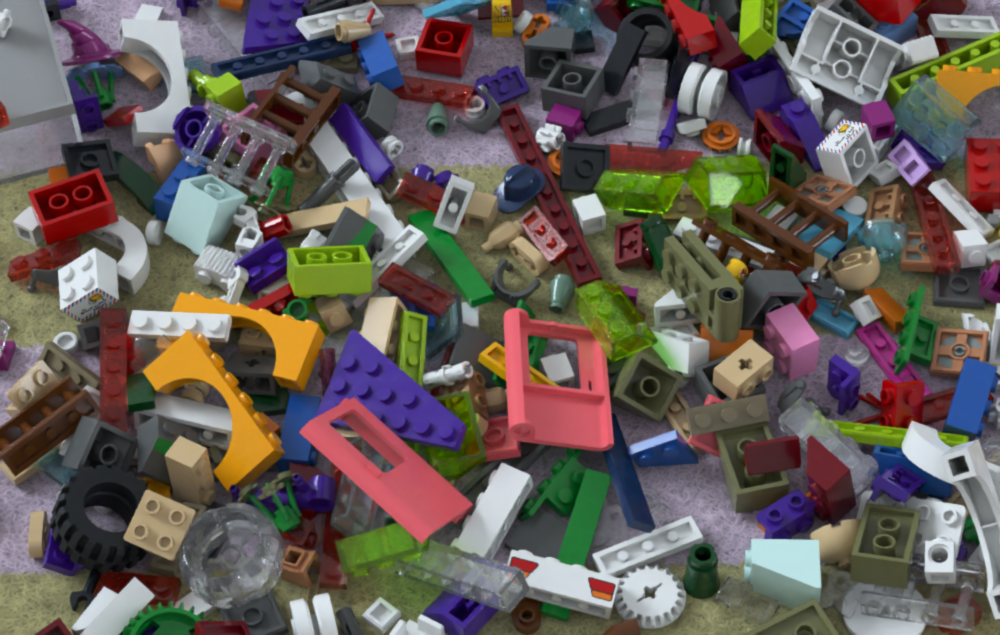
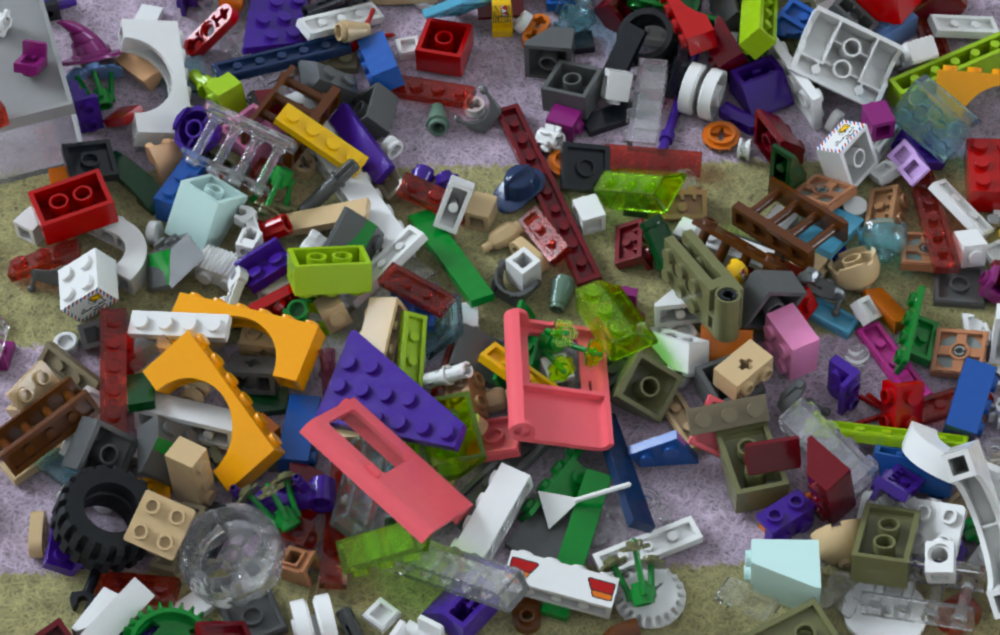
(32, 59): none -> magenta bracket
(171, 261): none -> slope
(199, 43): none -> red beam
(318, 137): none -> yellow plate
(503, 86): dark purple bracket -> none
(523, 269): none -> white brick
(558, 505): none -> white piece
(561, 336): none -> clear neon green plant
(616, 85): none -> white brick
(642, 591): none -> plant
(691, 127): white plate -> none
(701, 573): dark green plant -> none
(726, 180): clear neon green slope -> none
(738, 117): none -> dark purple bar
(804, 128): dark purple slope -> none

